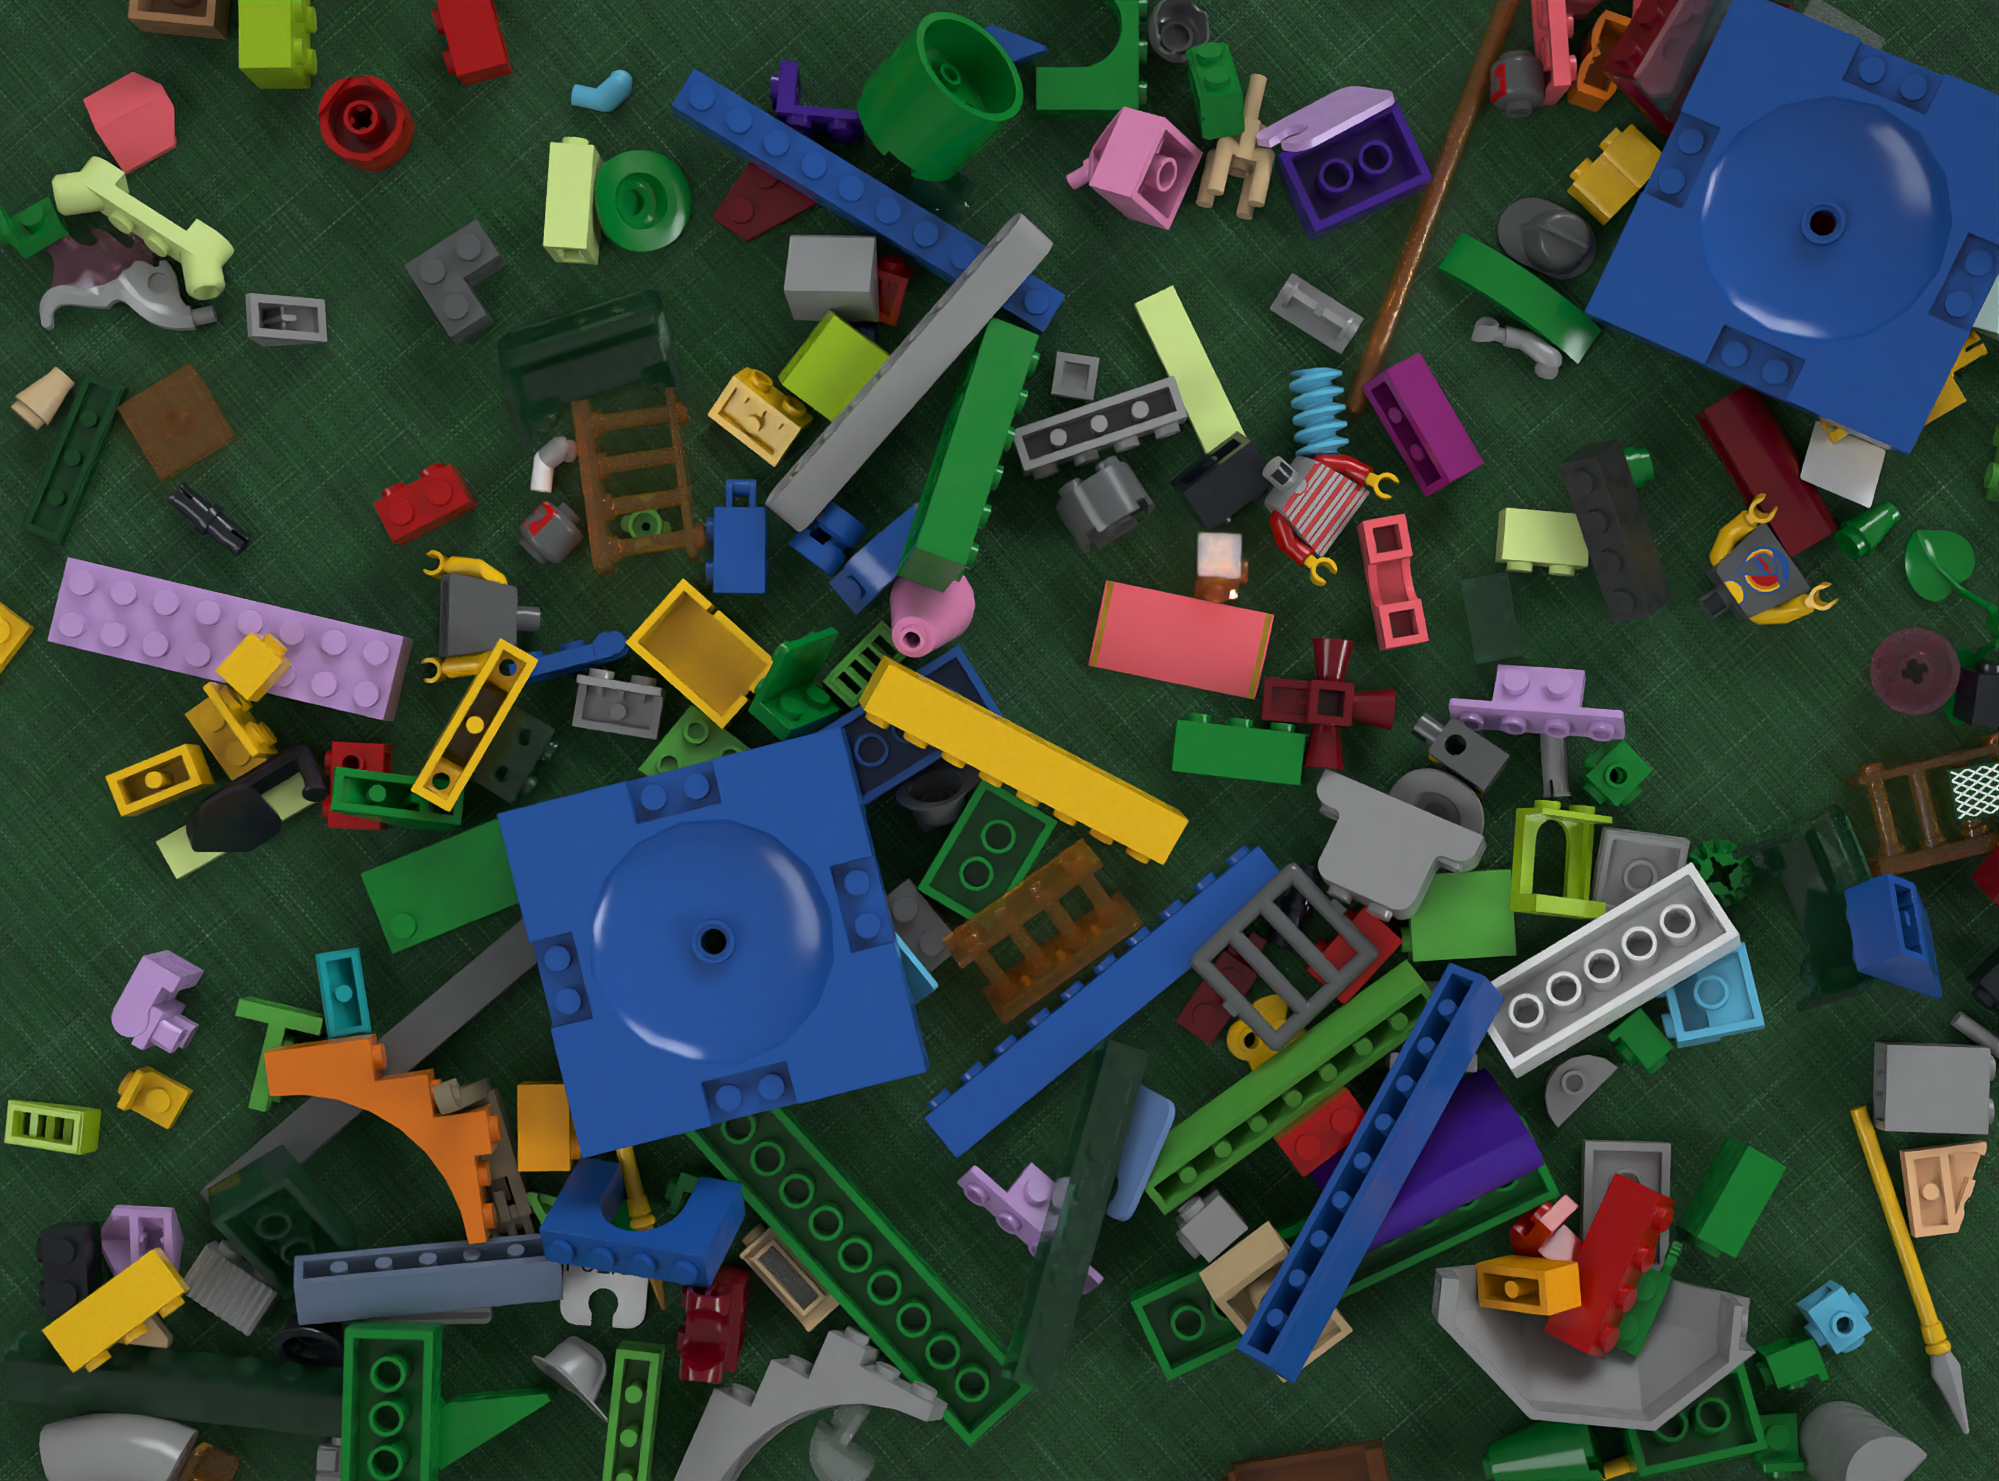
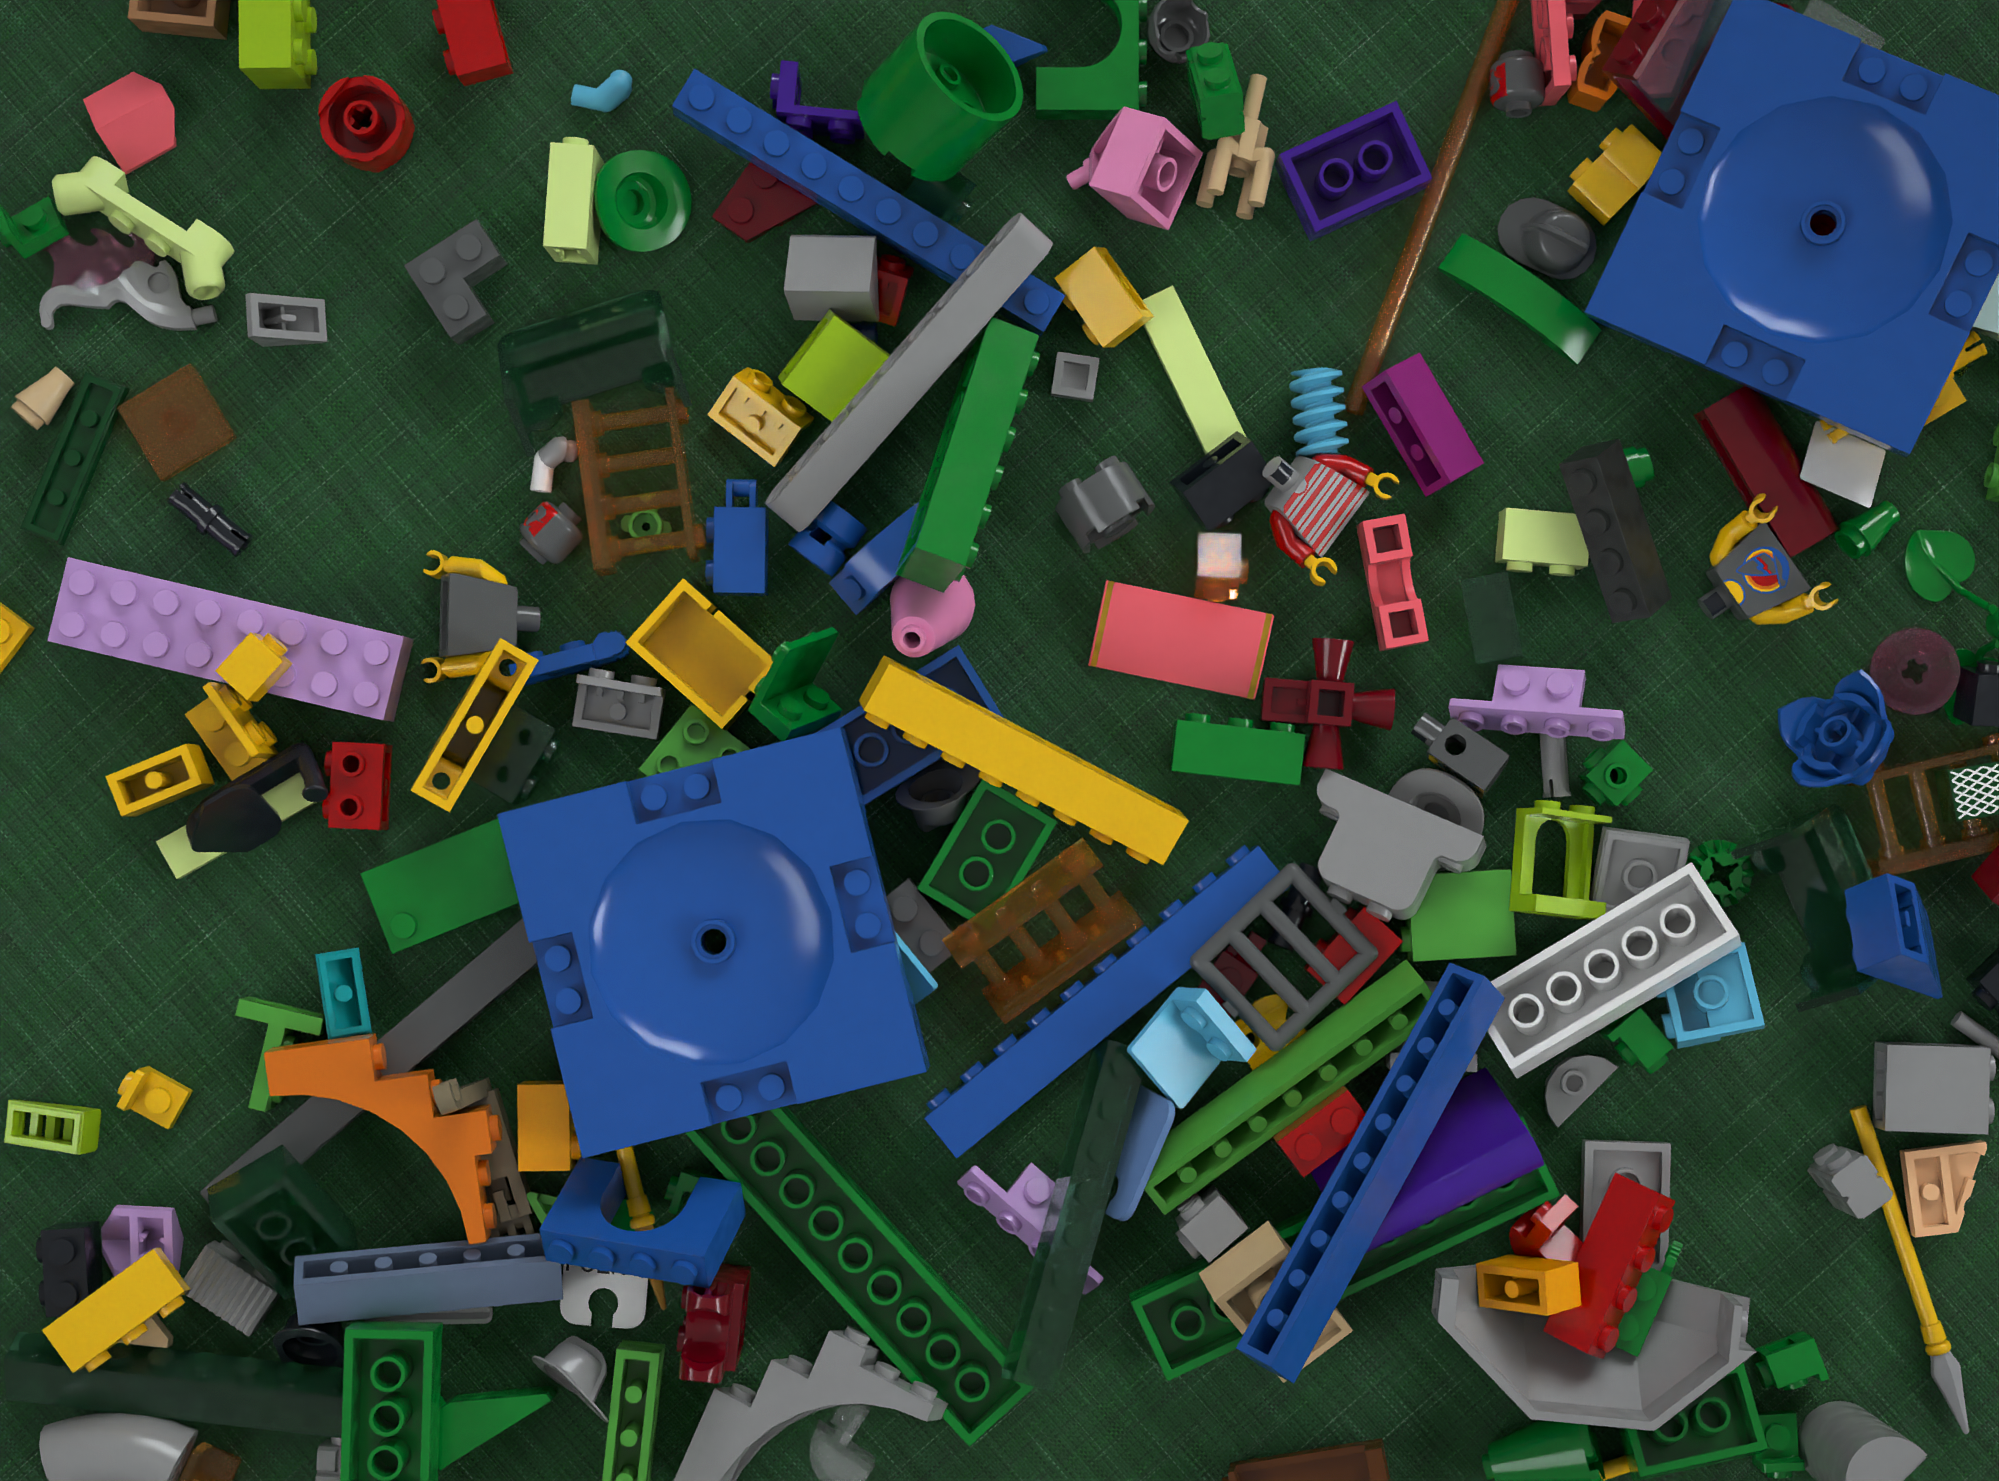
(149, 1003): lavender hips -> none
(390, 800): green slope -> none
(424, 504): red brick -> none
(787, 1276): tan window -> none
(844, 666): bright green slope -> none
(1100, 426): light grey brick -> none
(1102, 298): none -> yellow brick
(1188, 1043): none -> medium azure bracket
(1316, 313): light grey hinge -> none
(1325, 118): lavender piece -> none
(1545, 355): light grey arm -> none
(1730, 1198): green brick -> none
(1835, 1318): medium azure brick -> none
(1840, 736): none -> blue brick
(1849, 1180): none -> light grey brick

